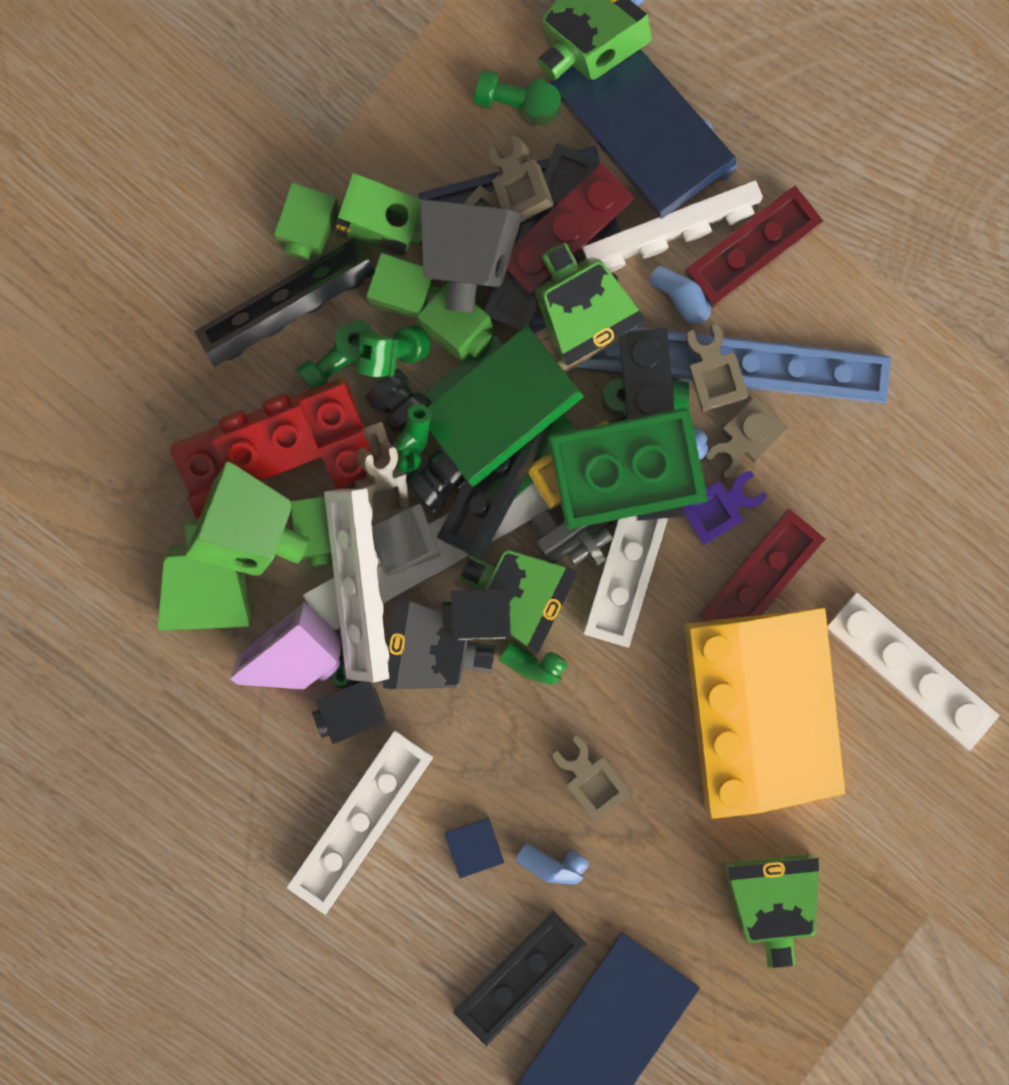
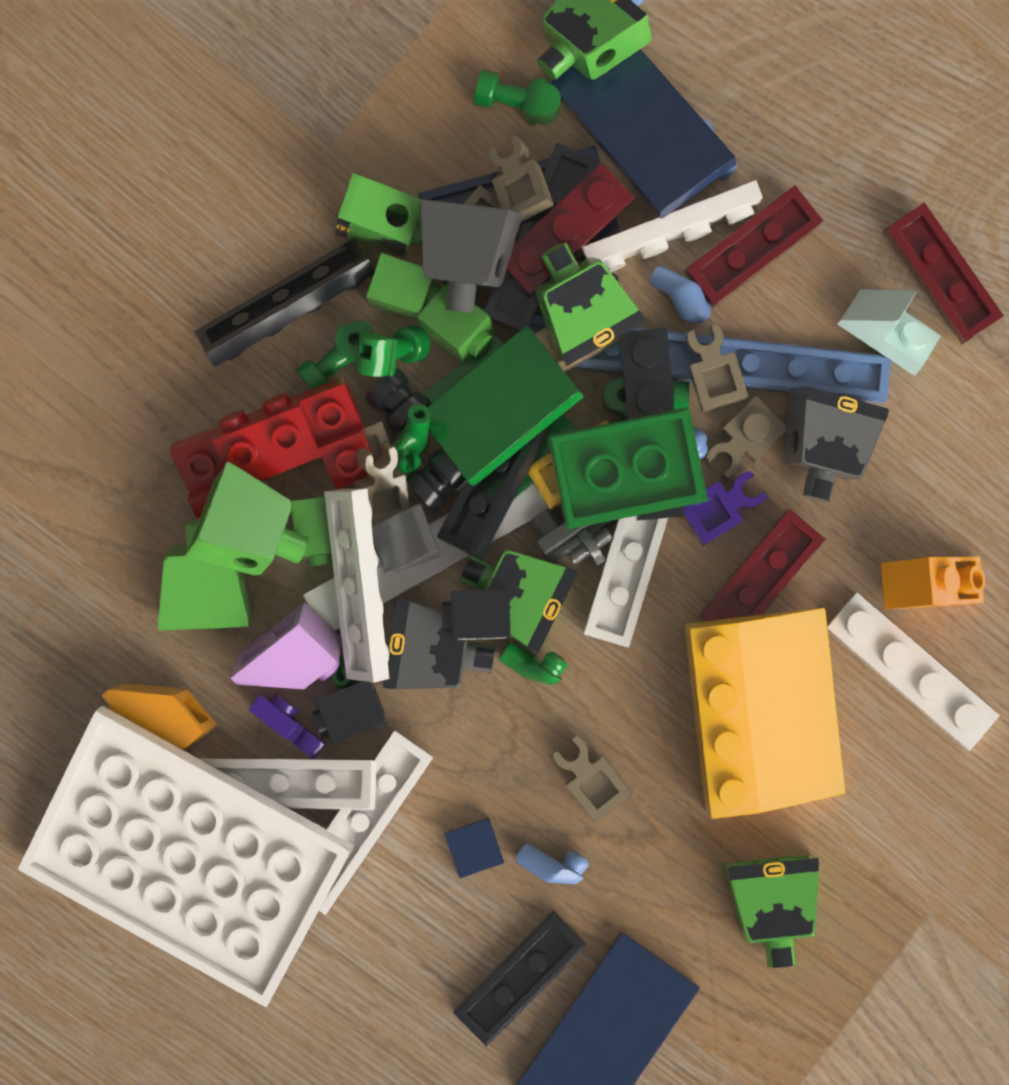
(163, 711): none -> light orange slope
(184, 856): none -> white plate
(279, 716): none -> dark purple plate
(306, 222): bright green brick -> none
(306, 782): none -> white plate
(830, 437): none -> dark grey torso
(883, 324): none -> light aqua slope
(932, 582): none -> light orange slope
(943, 273): none -> dark red plate

